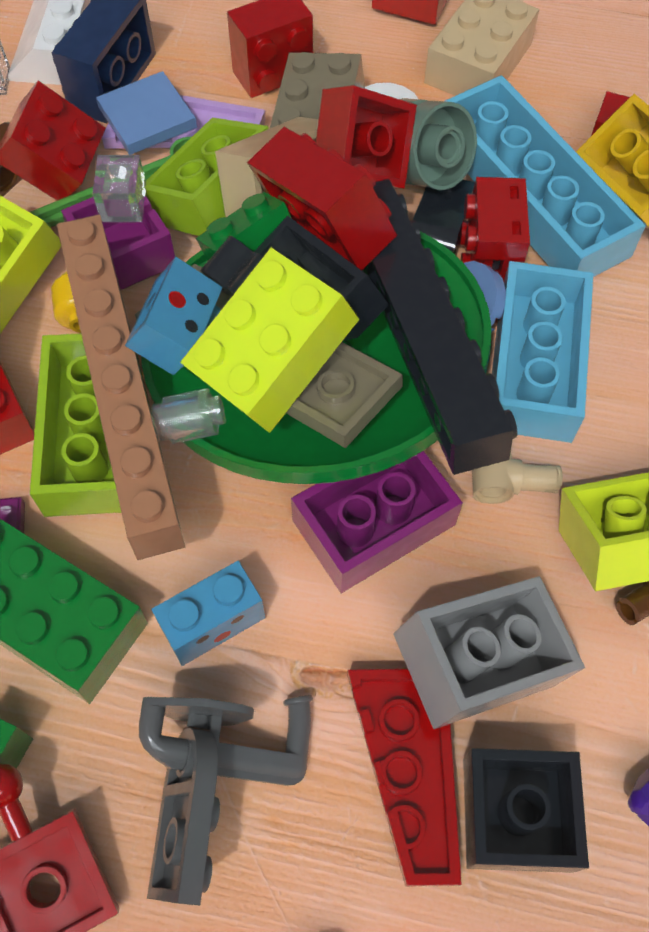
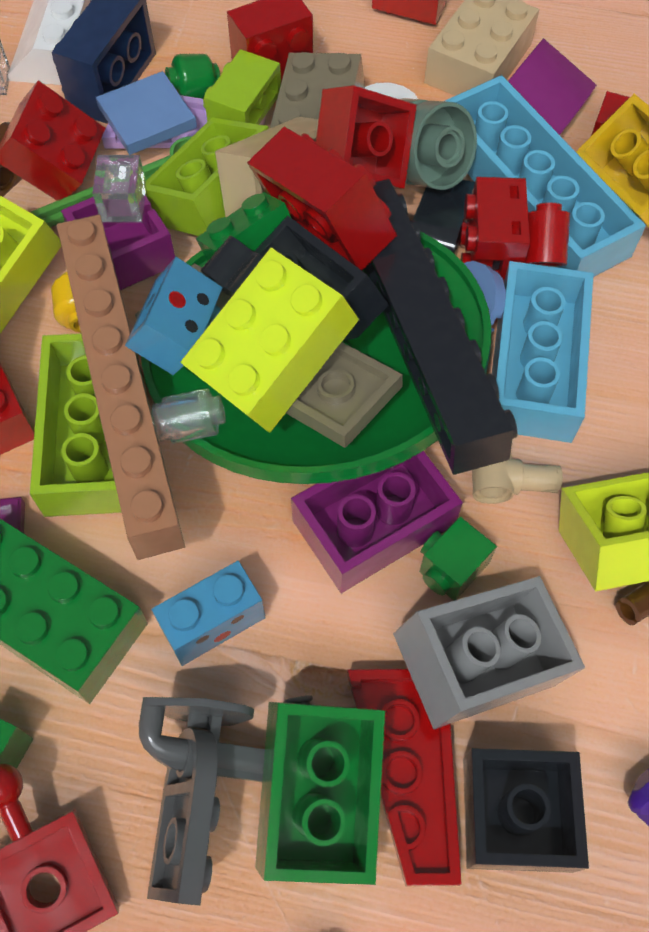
(192, 74): none -> green head
(244, 89): none -> lime brick
(320, 794): none -> green brick
(455, 558): none -> green brick
(548, 235): none -> red brick
(552, 85): none -> magenta slope

